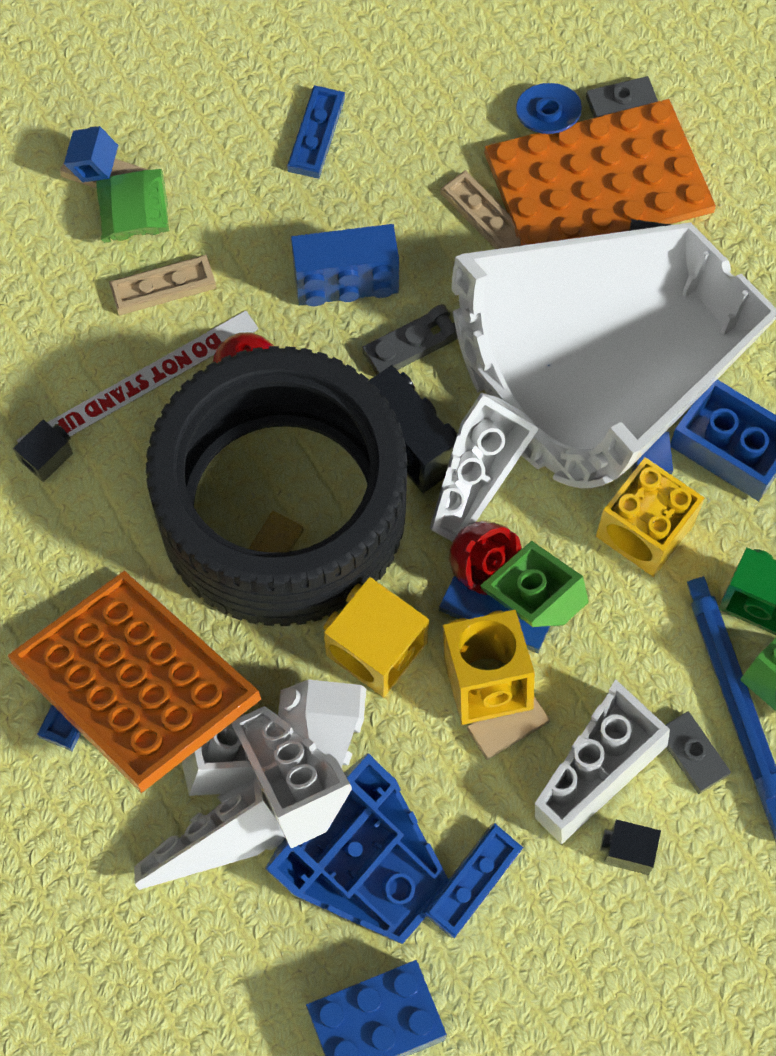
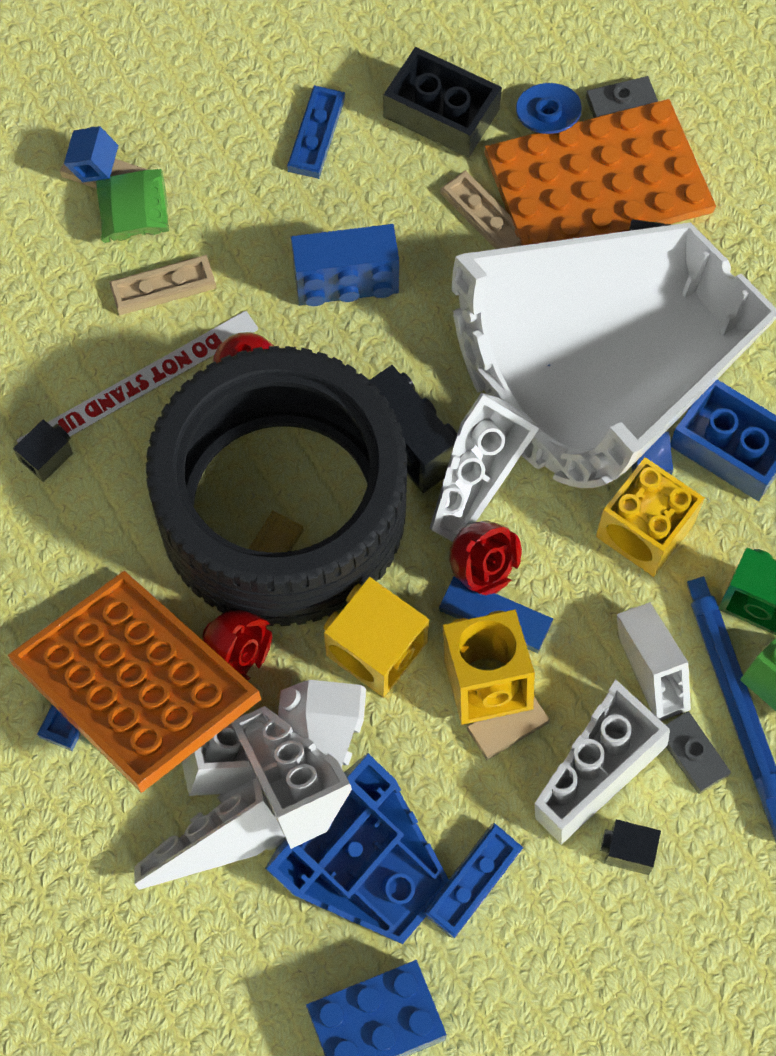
(239, 639): none -> red cylinder
(411, 341): dark grey plate -> none
(441, 101): none -> black brick
(538, 587): bright green slope -> none
(655, 661): none -> white slope

